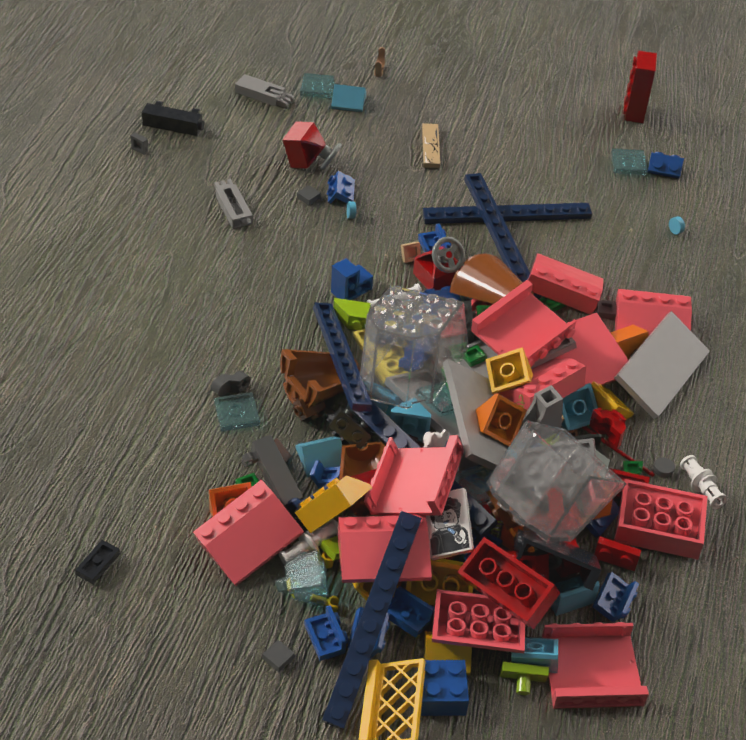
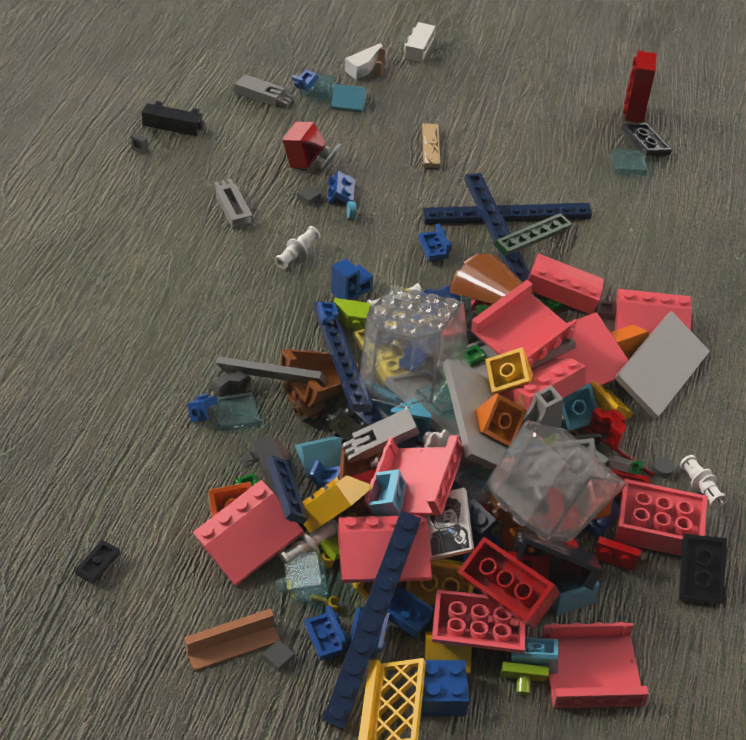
(198, 407): none -> blue bracket
(231, 640): none -> nougat panel
(271, 371): none -> dark grey tile
(286, 490): none -> dark blue plate
(297, 247): none -> white piece
(305, 80): none -> blue bracket
(327, 312): none -> blue tile
(362, 62): none -> white slope
(391, 493): none -> medium azure panel
(398, 426): none -> light grey hinge
(410, 251): tan tile -> none
(419, 42): none -> white brick
(438, 266): piece -> none
(532, 234): none -> plate
(615, 597): blue bracket -> none
(620, 464): none -> dark grey tile
(646, 139): none -> black tile
(665, 165): blue bracket -> none
(676, 225): medium azure tile -> none
(702, 568): none -> black tile

